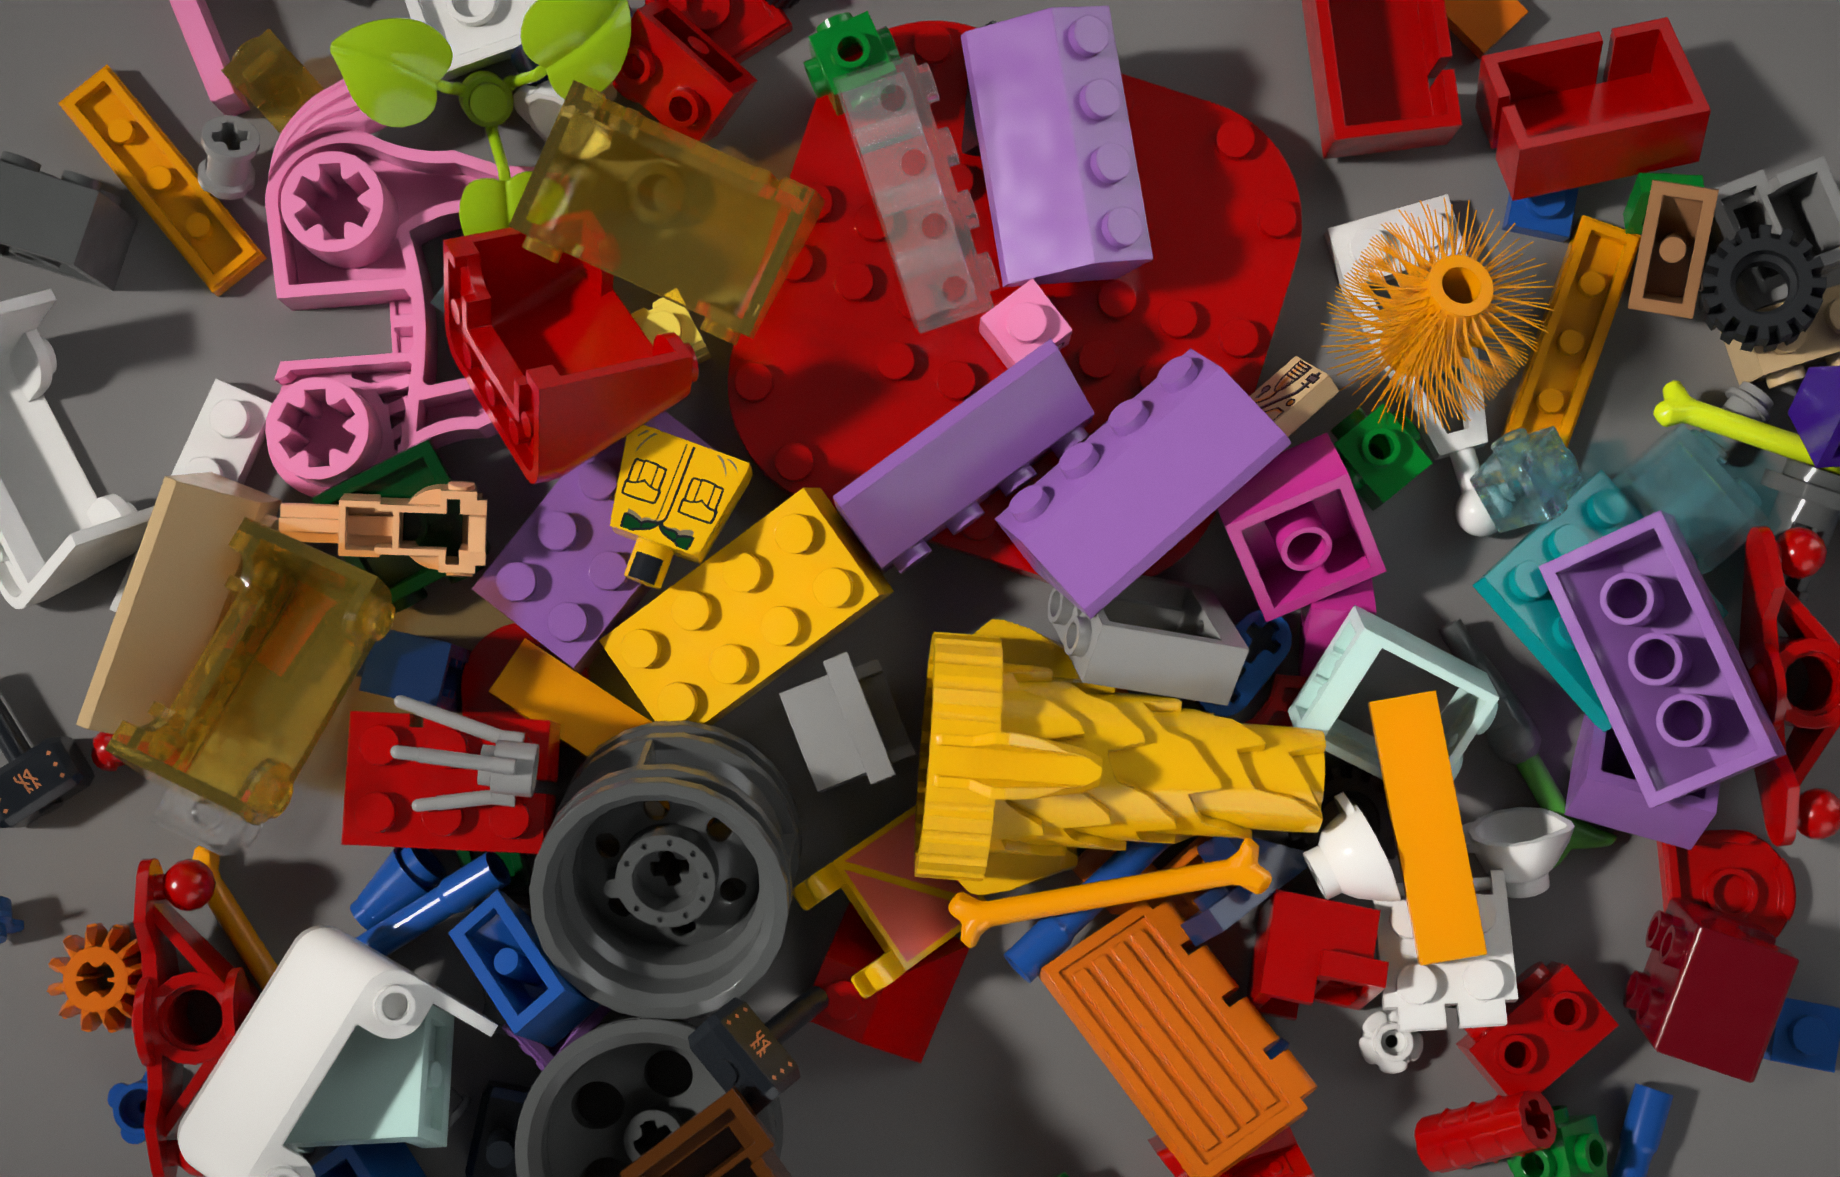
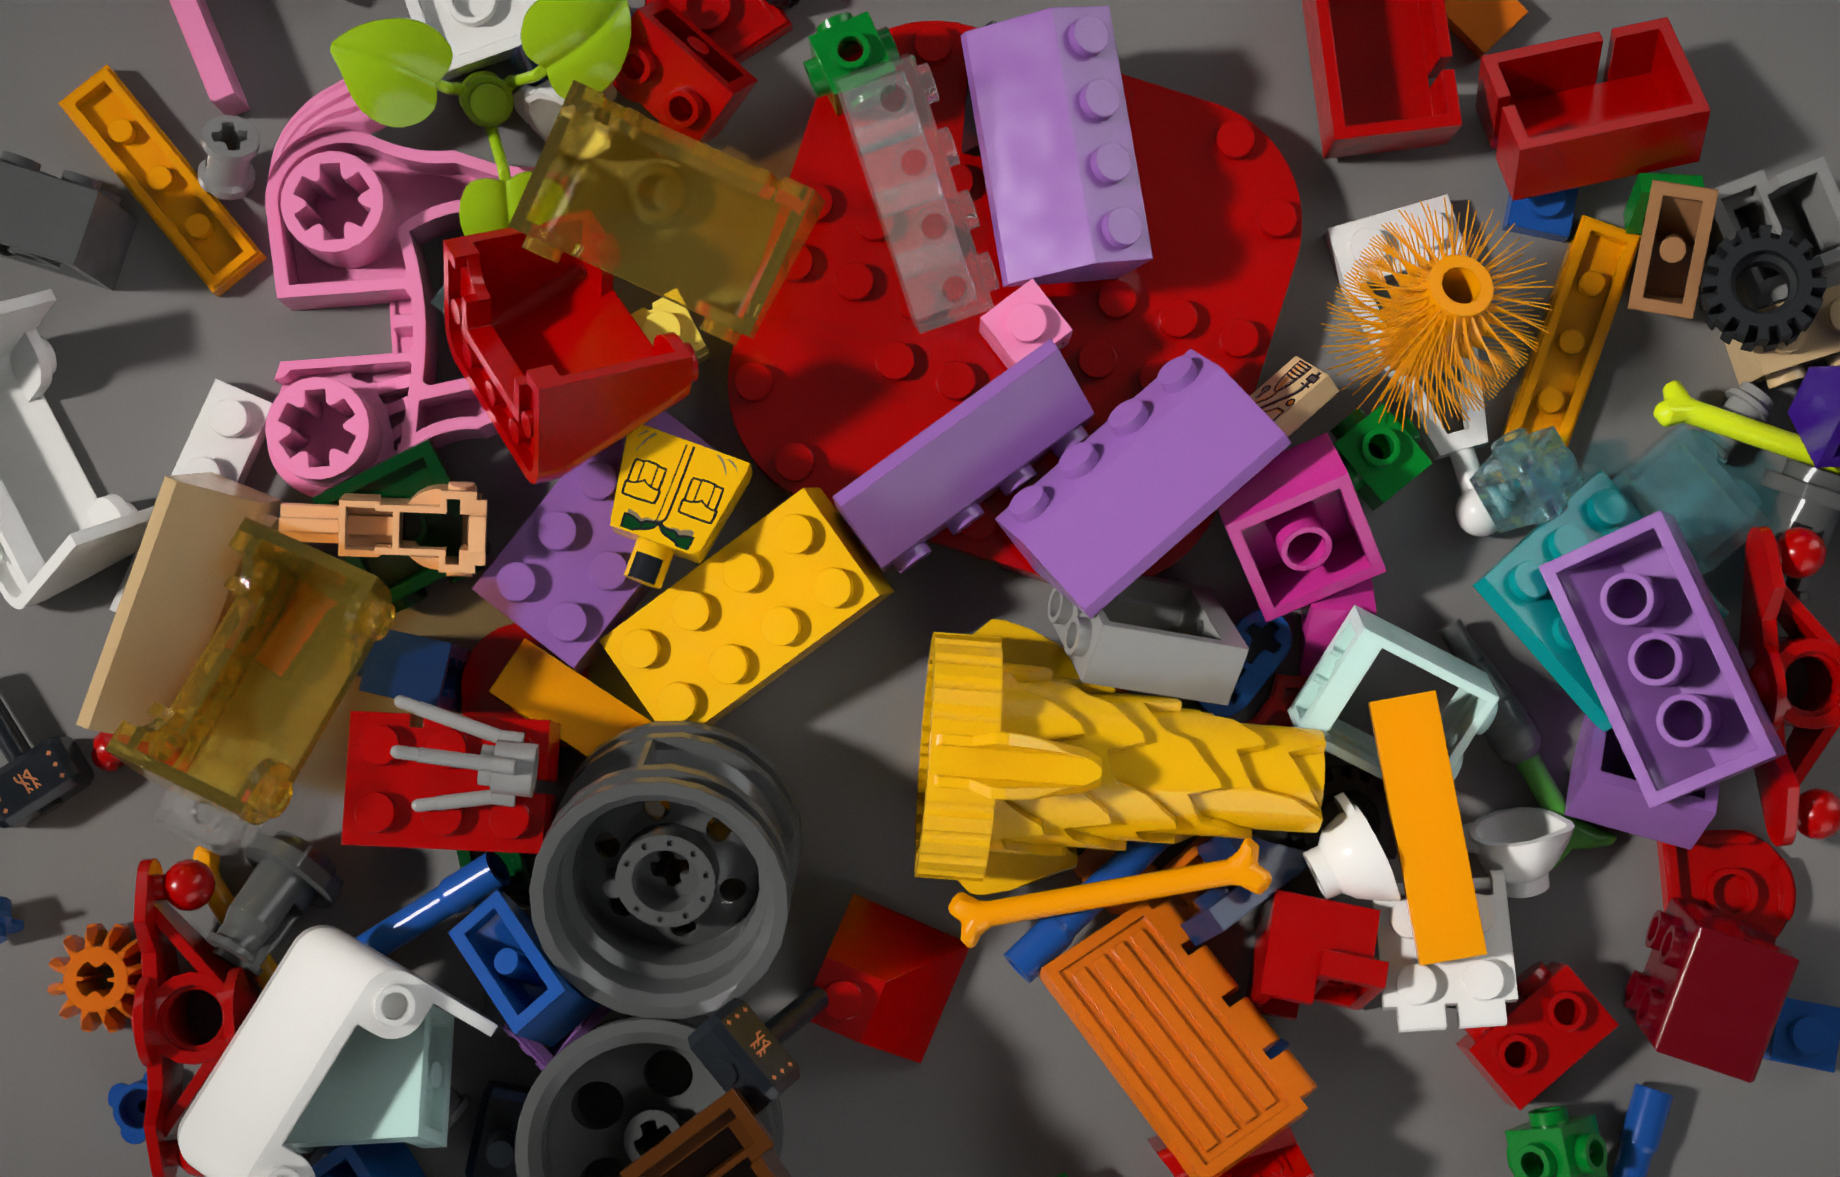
(271, 78): clear yellow bracket -> none
(278, 891): none -> dark grey piece
(398, 882): blue cone -> none
(847, 724): light grey plate -> none
(900, 910): flag -> none
(1374, 1049): white plate -> none
(1485, 1132): red axle -> none

